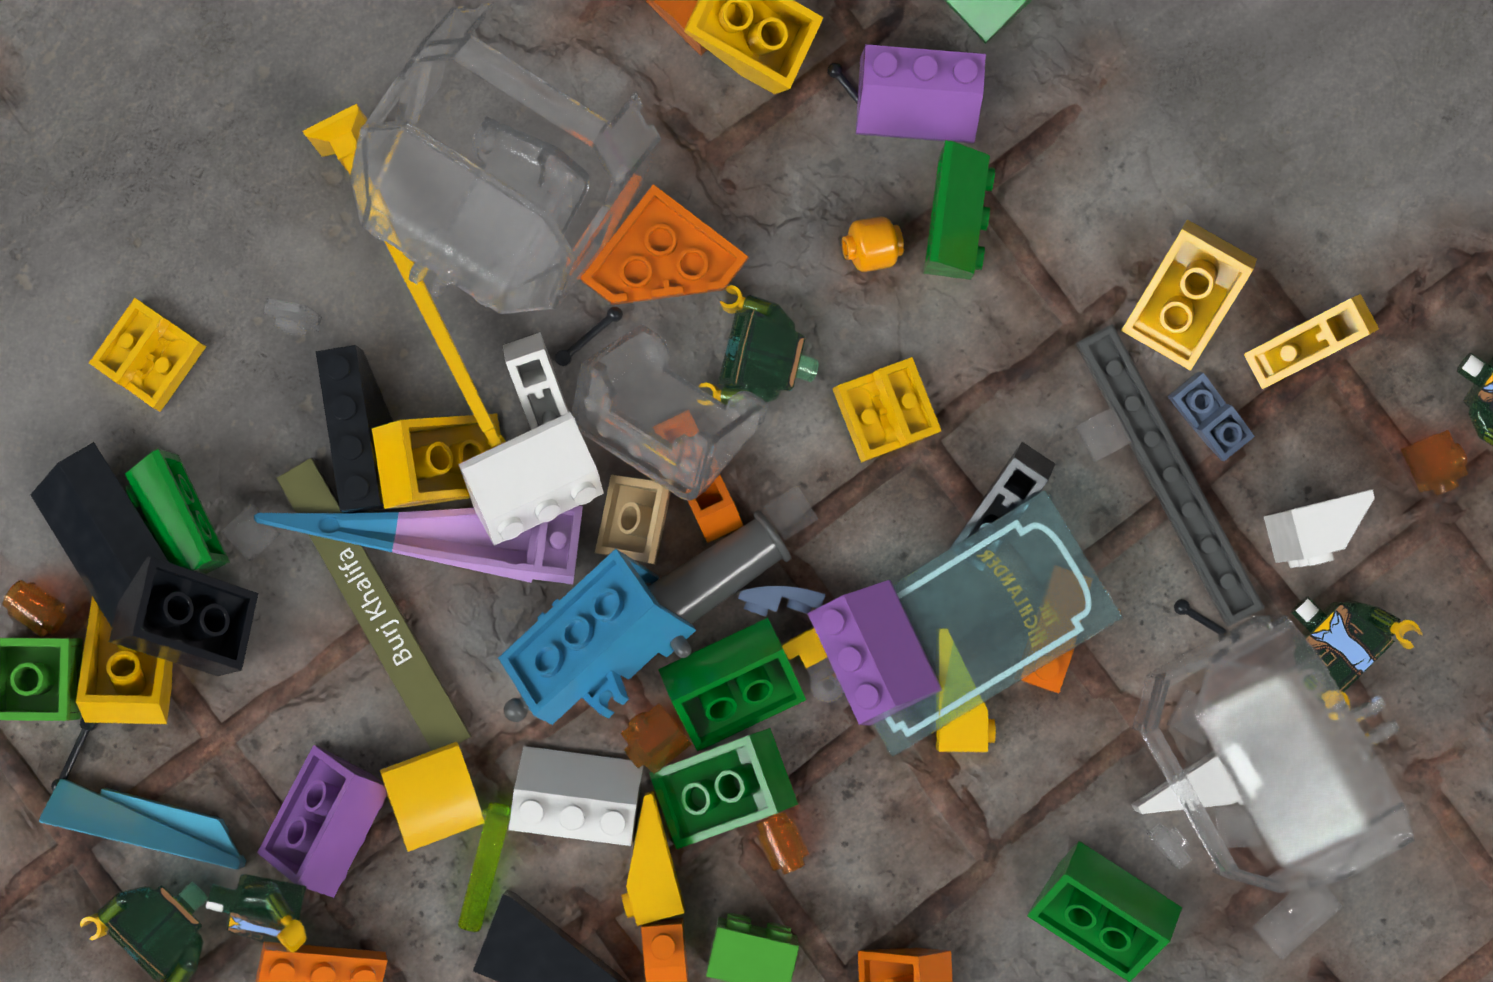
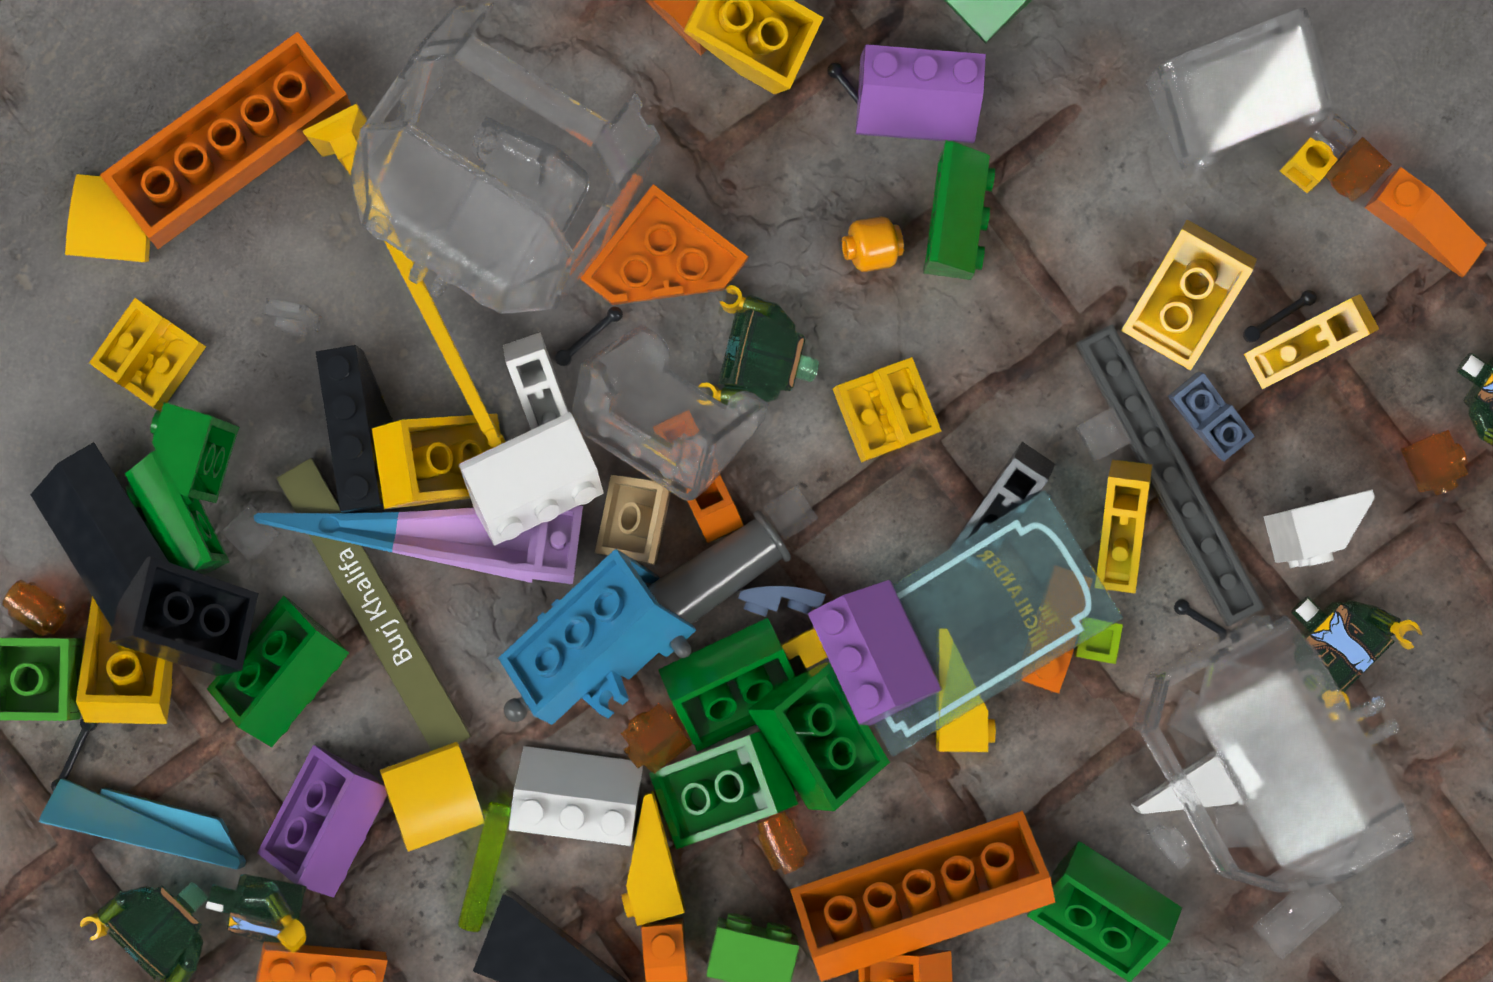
(102, 225): none -> yellow slope
(193, 449): none -> green slope
(225, 140): none -> orange brick
(281, 672): none -> green slope
(818, 738): none -> green slope
(923, 896): none -> orange brick
(1102, 646): none -> lime plate
(1123, 525): none -> yellow slope
(1241, 88): none -> clear windscreen
(1252, 333): none -> black hinge
(1319, 152): none -> yellow leg
(1357, 170): none -> clear orange brick
(1426, 221): none -> orange slope

